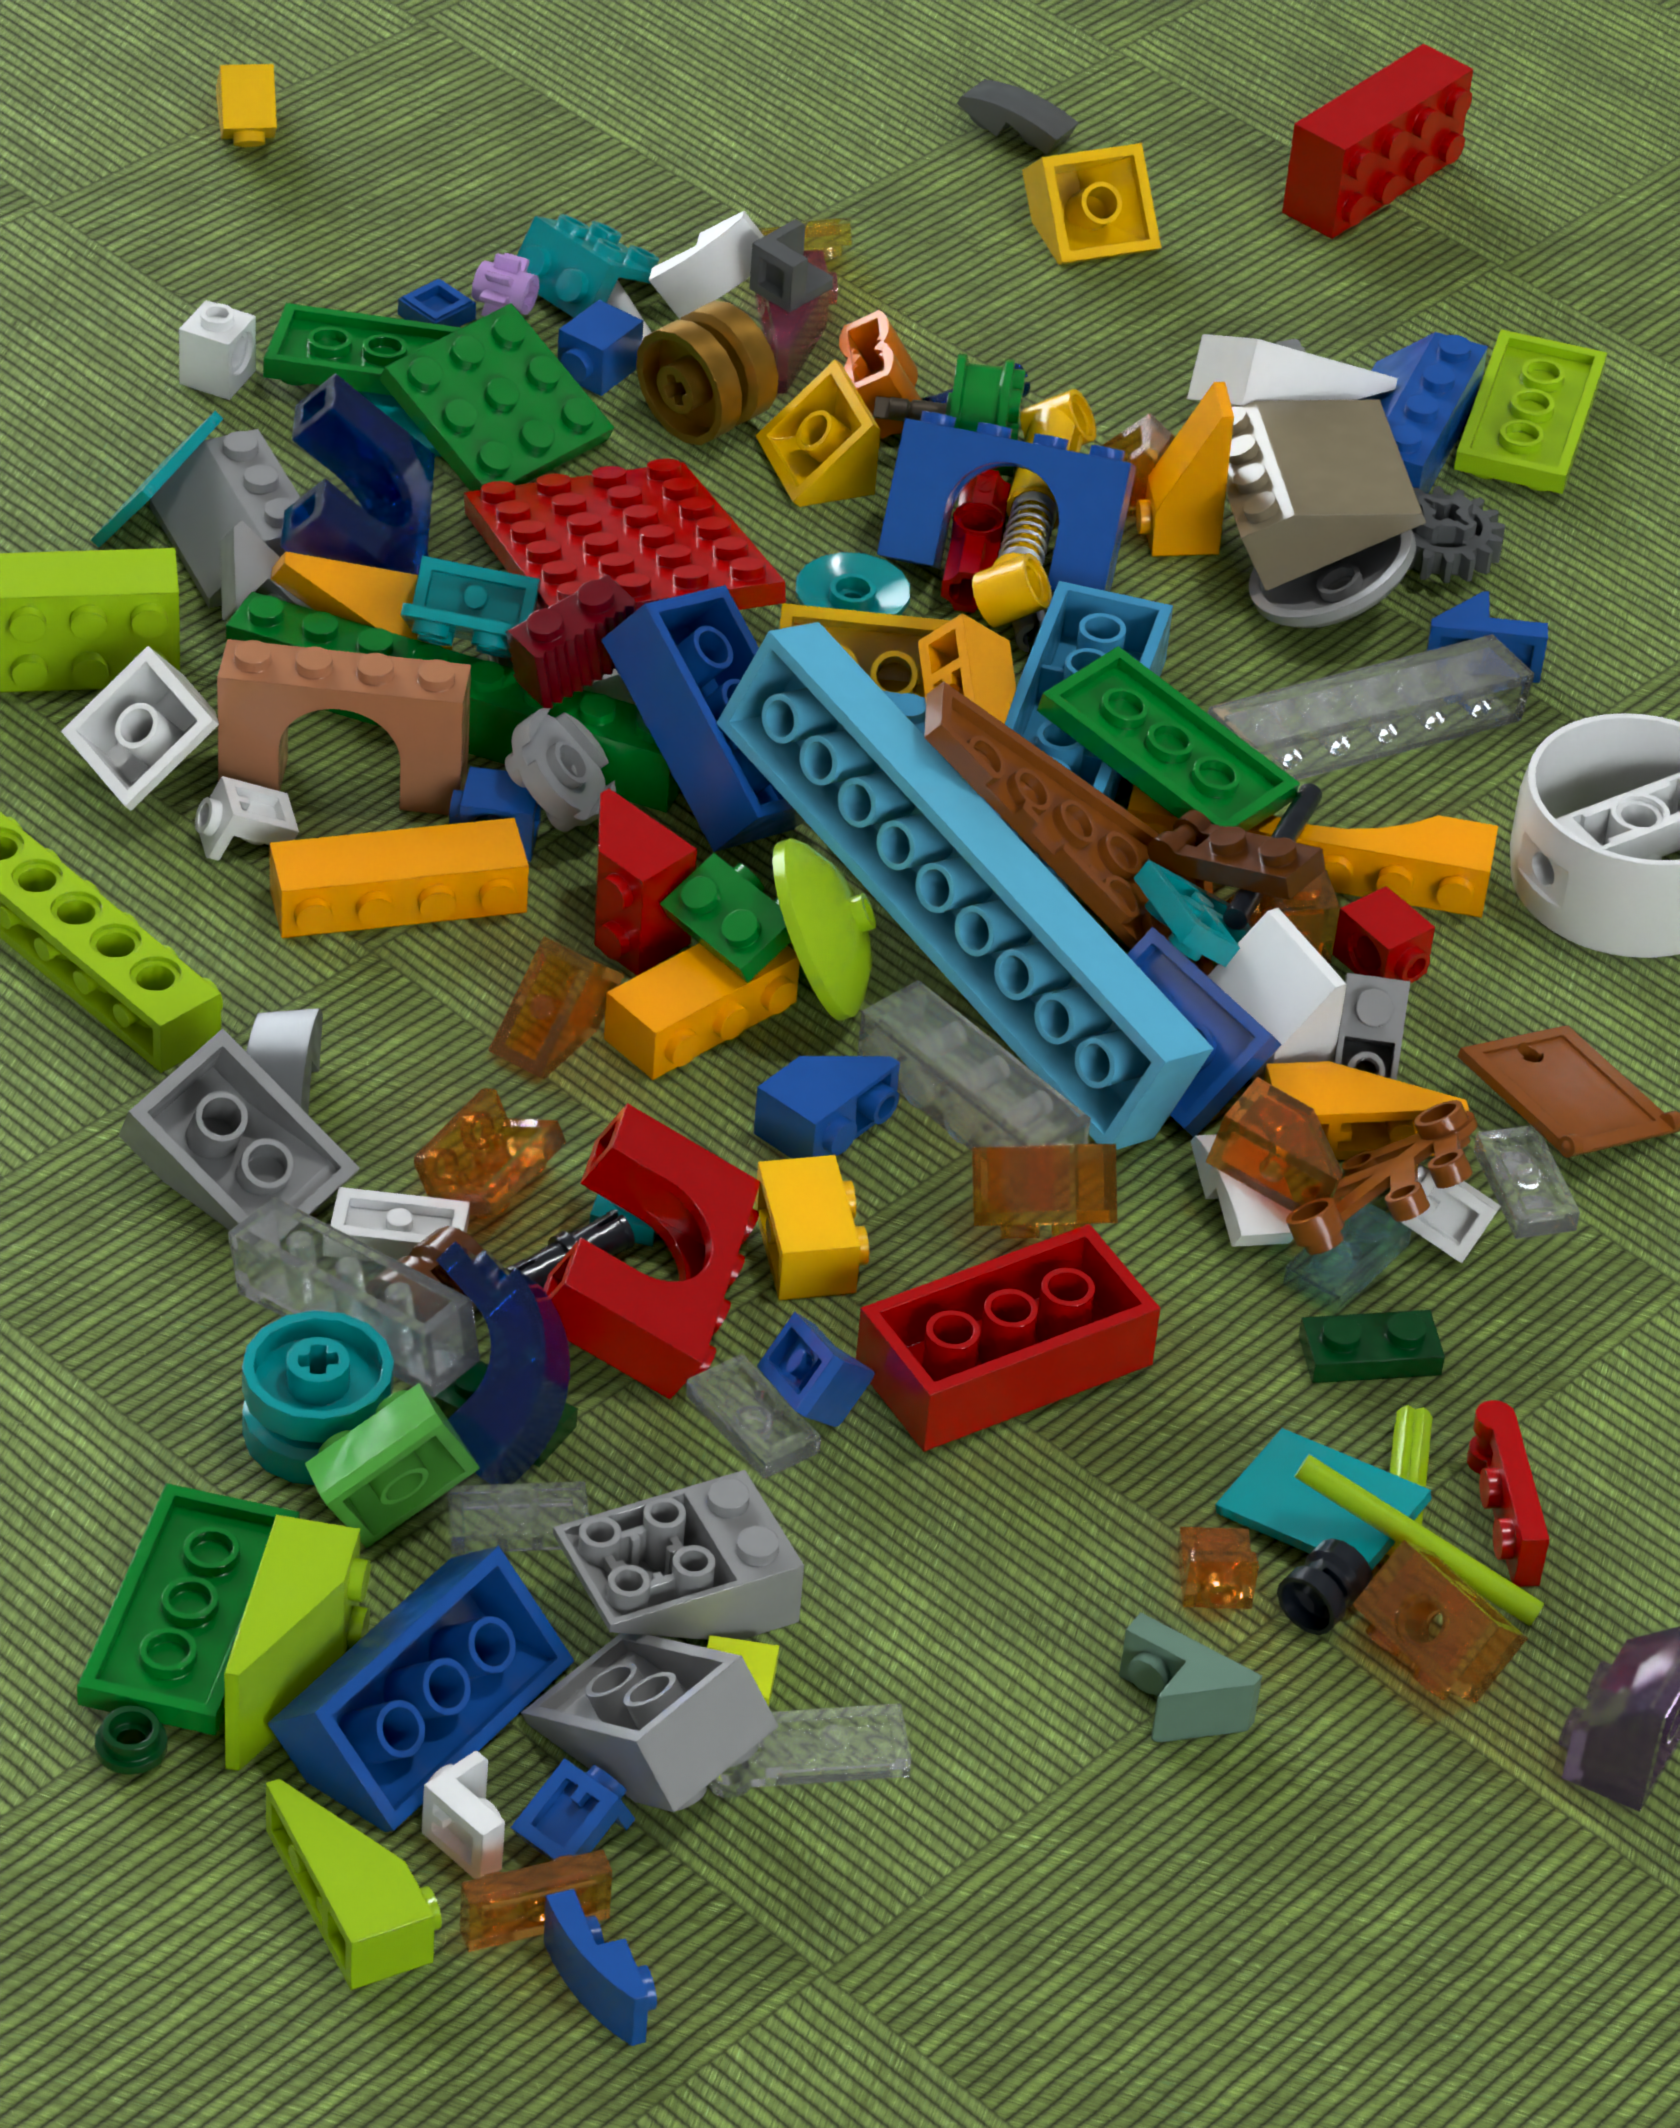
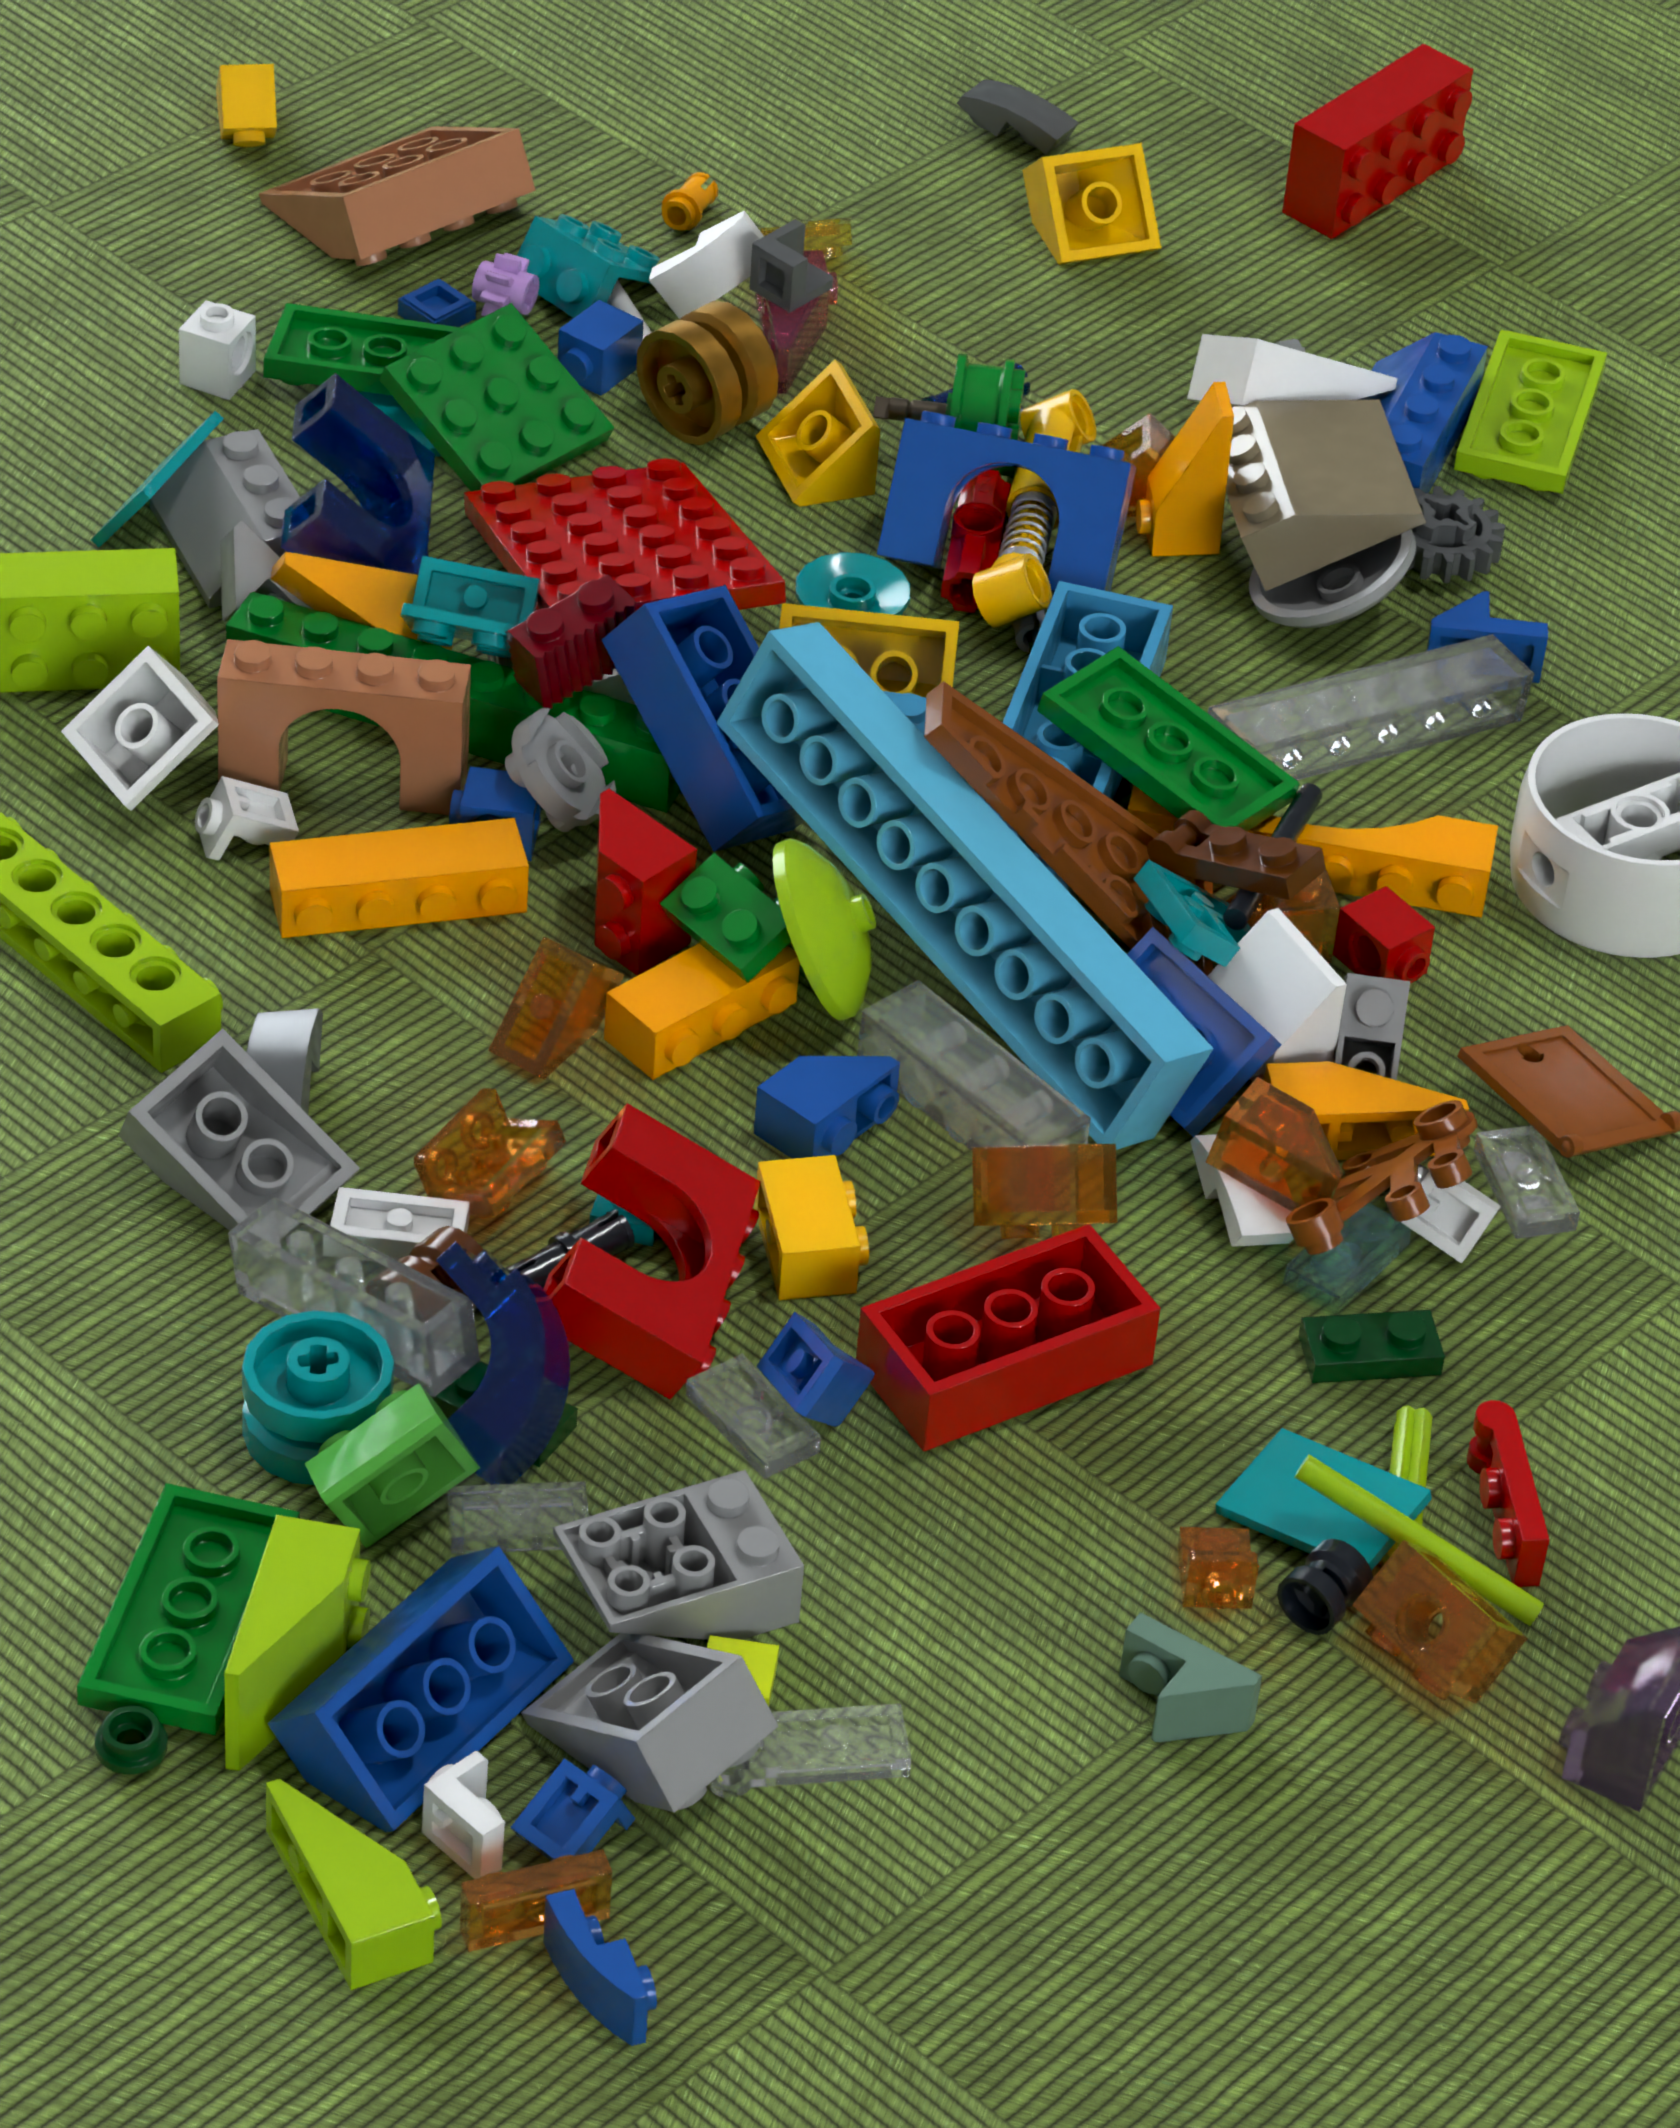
(405, 191): none -> nougat slope
(684, 206): none -> light orange pin
(878, 365): orange brick -> none
(971, 662): light orange slope -> none

